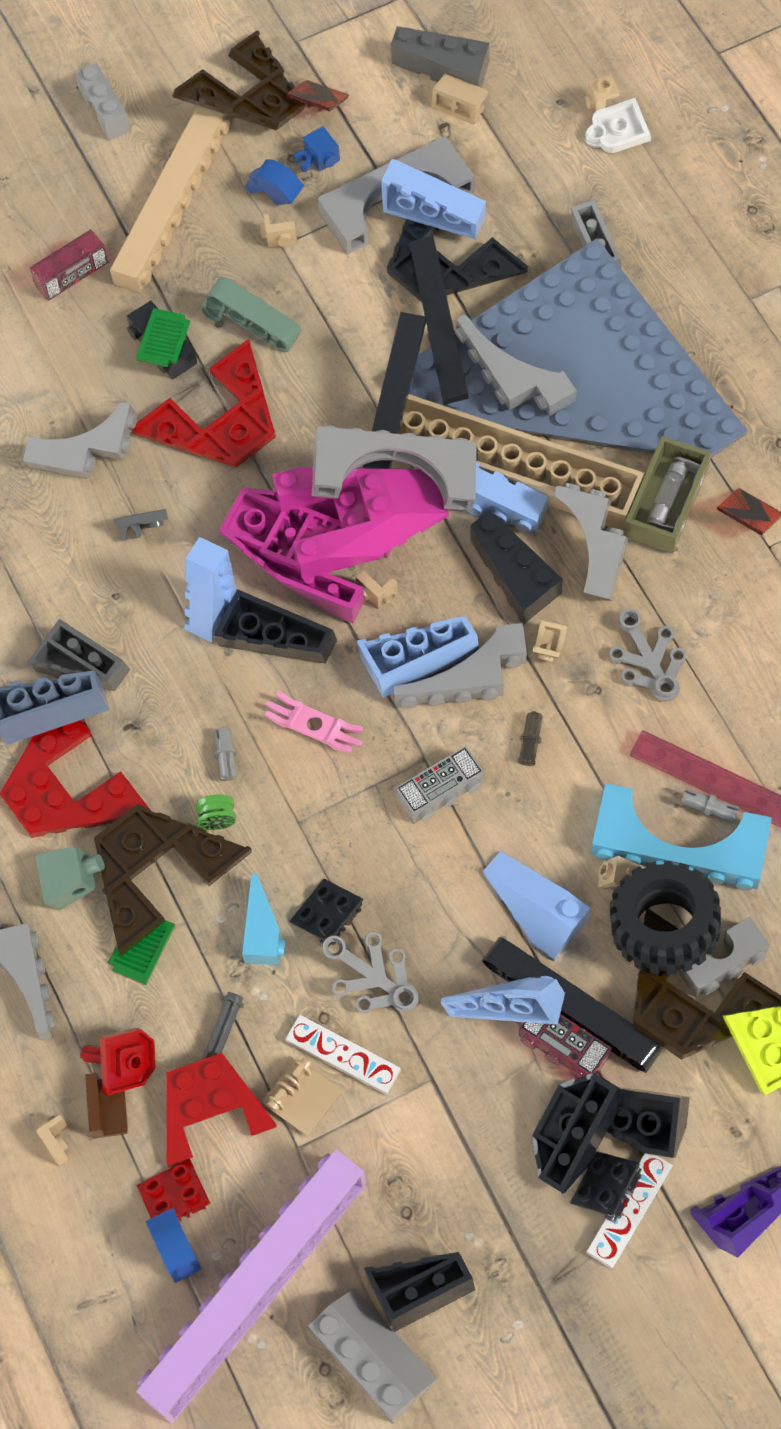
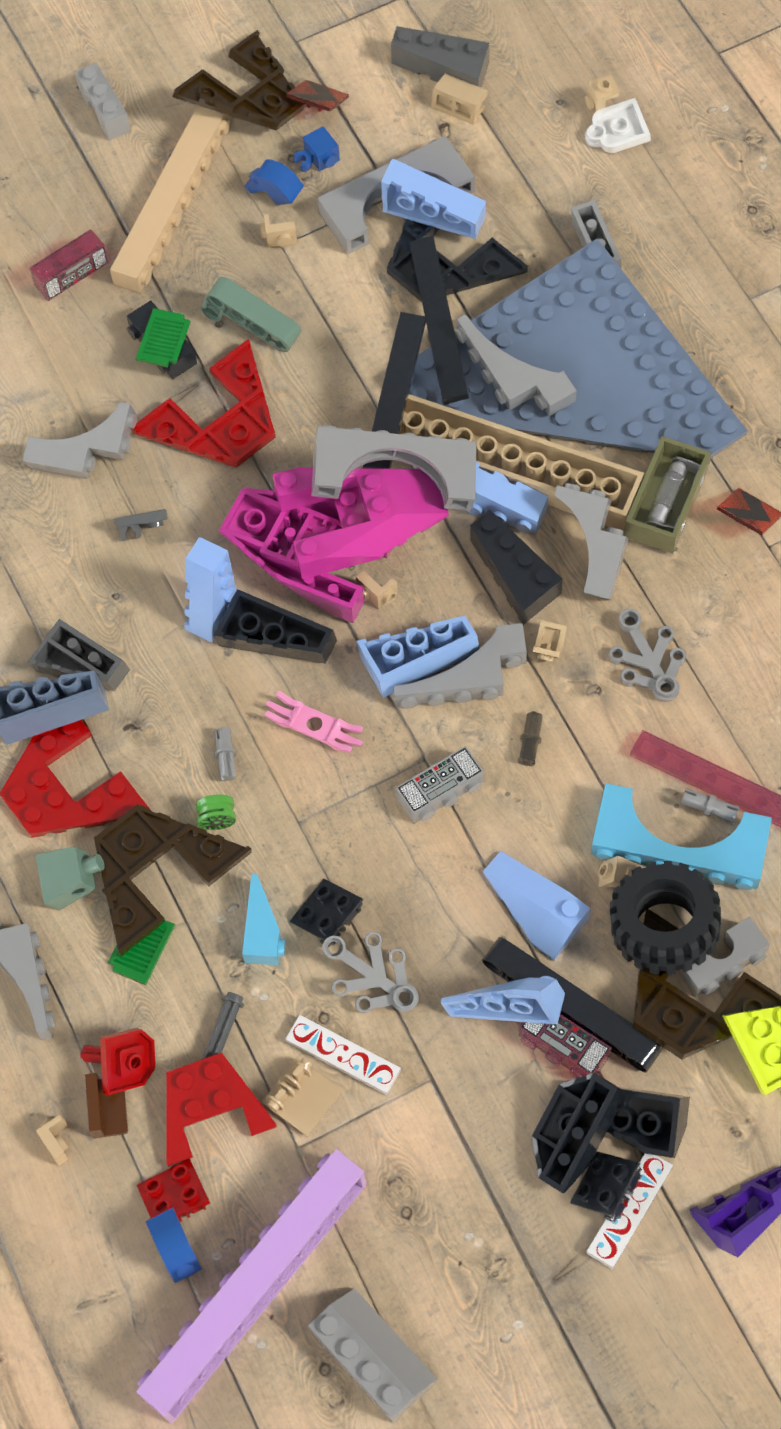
(419, 1287): black wedge -> none

